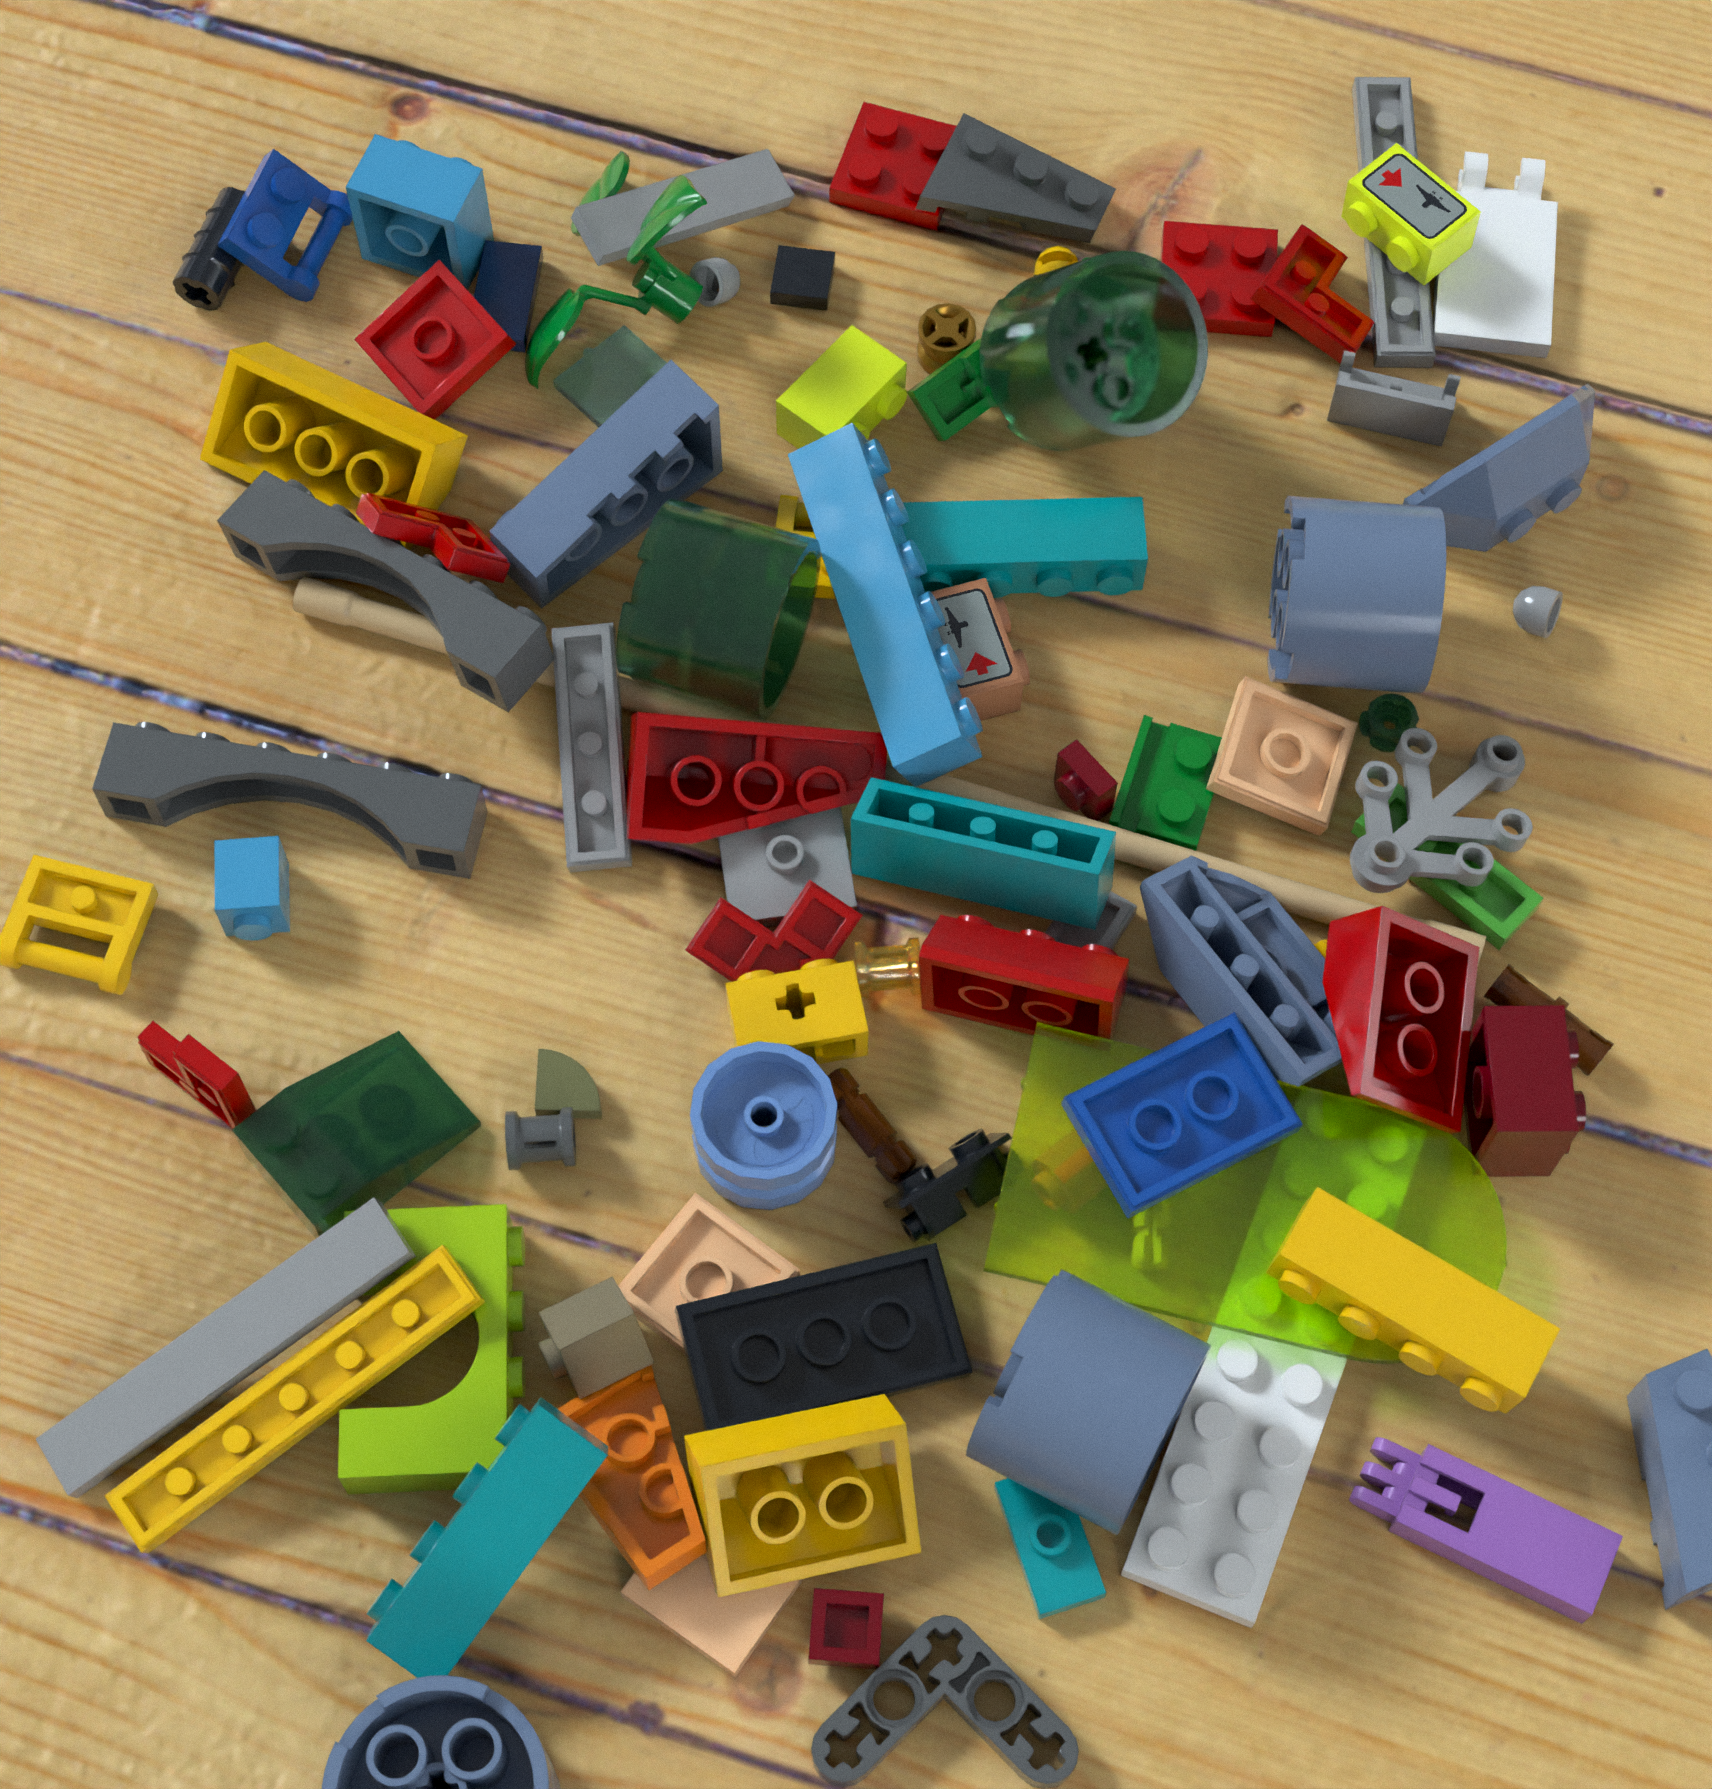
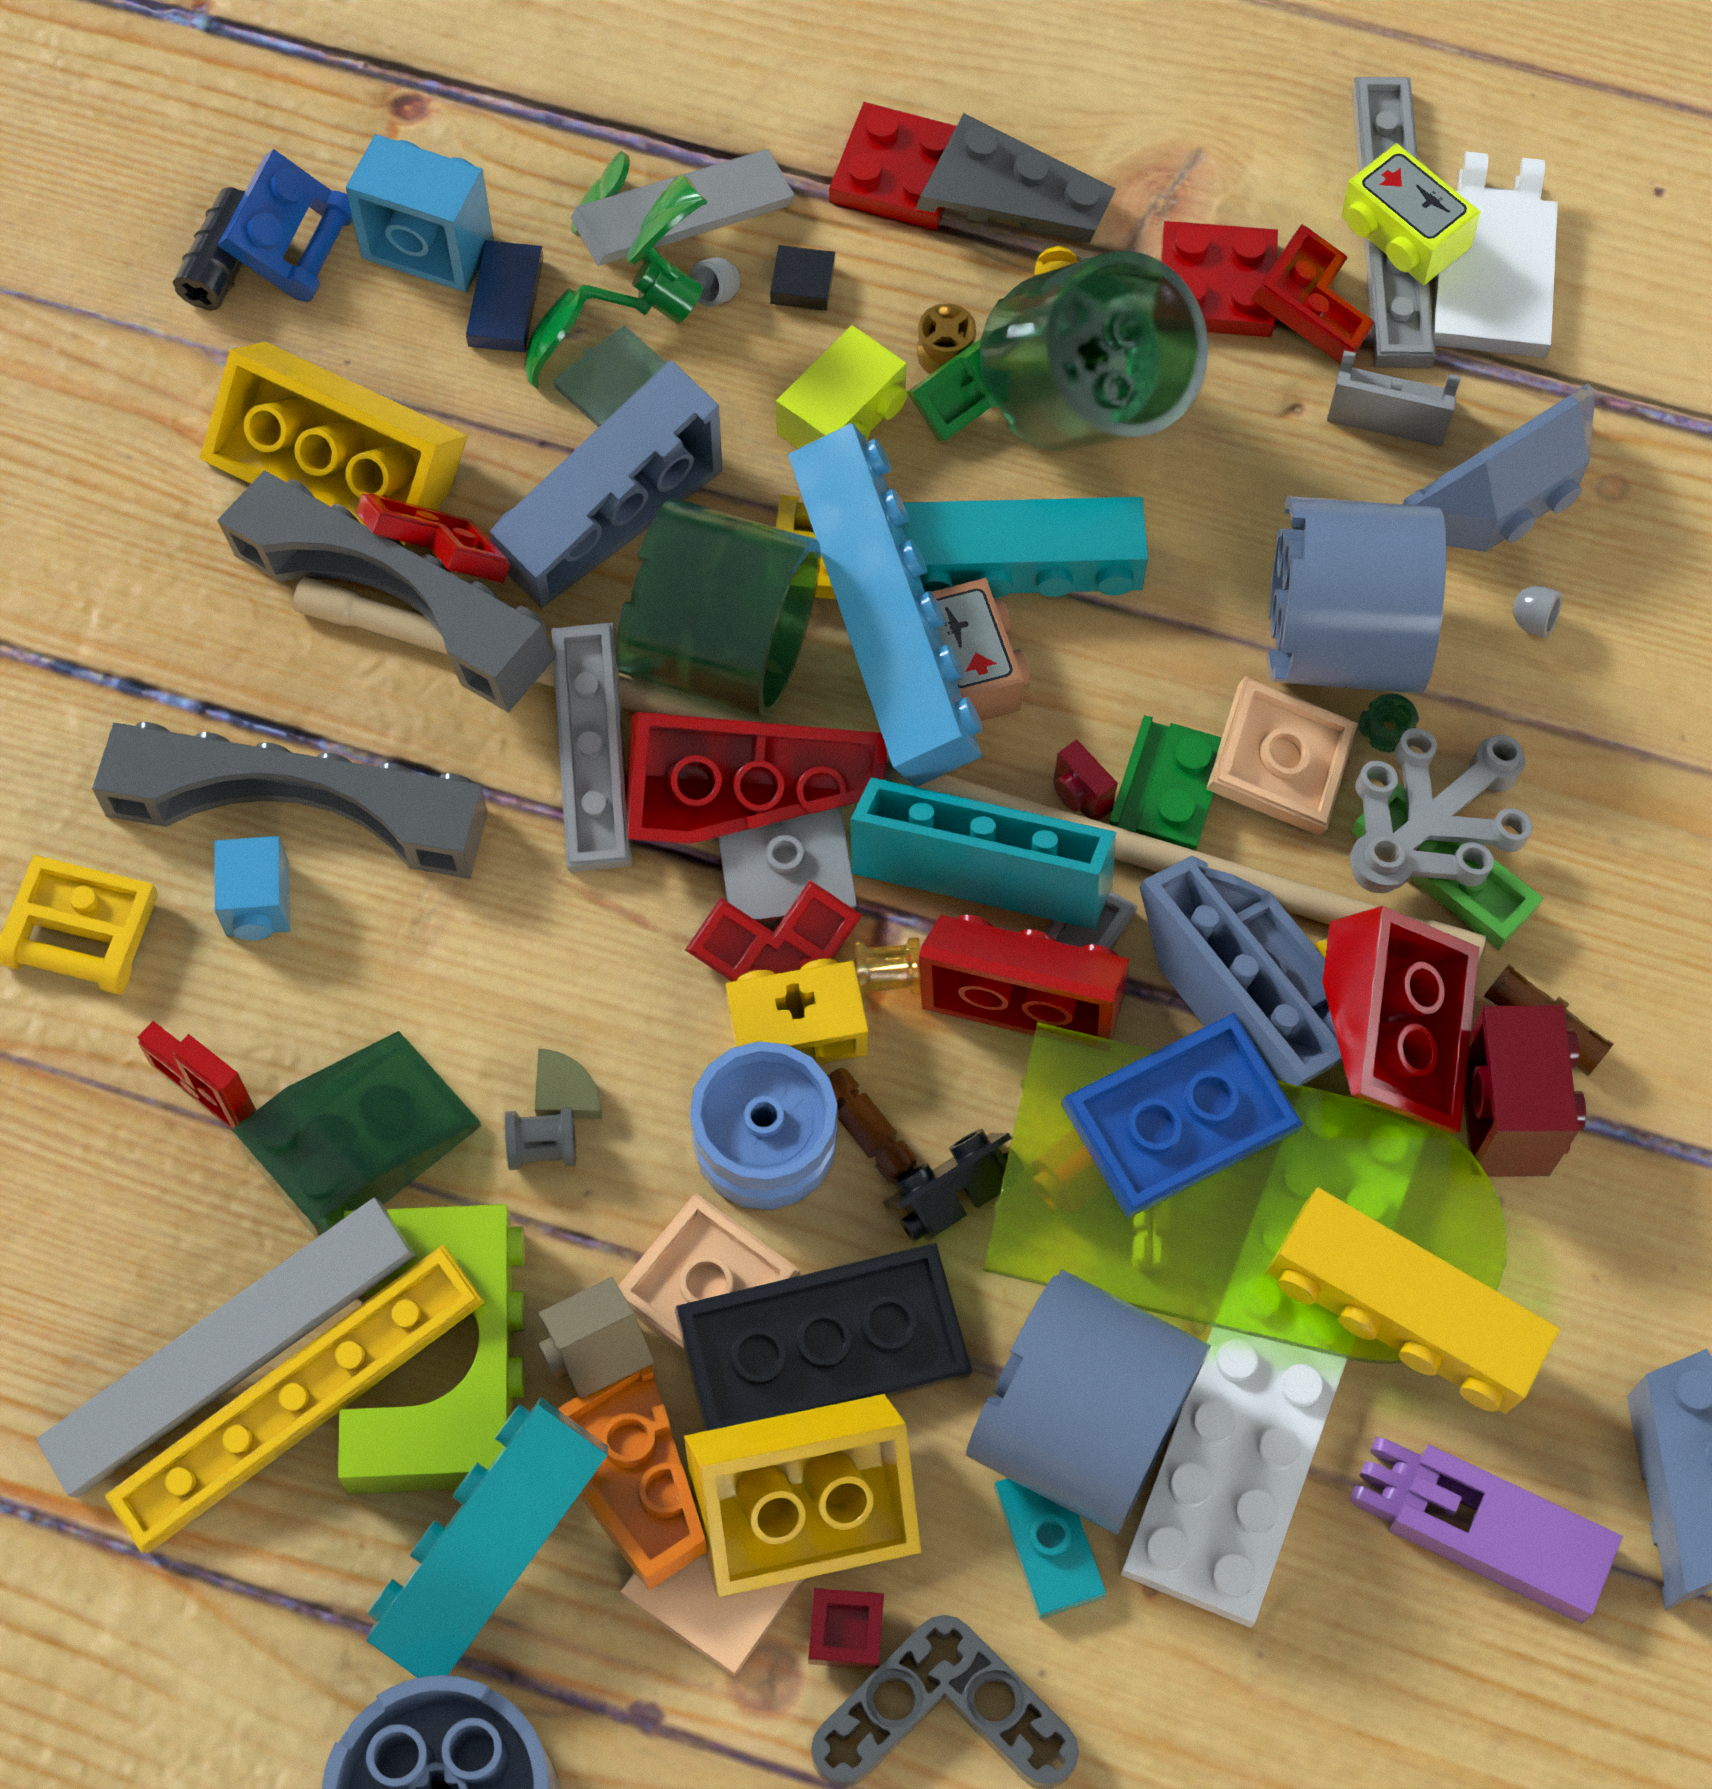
(435, 341): red plate -> none

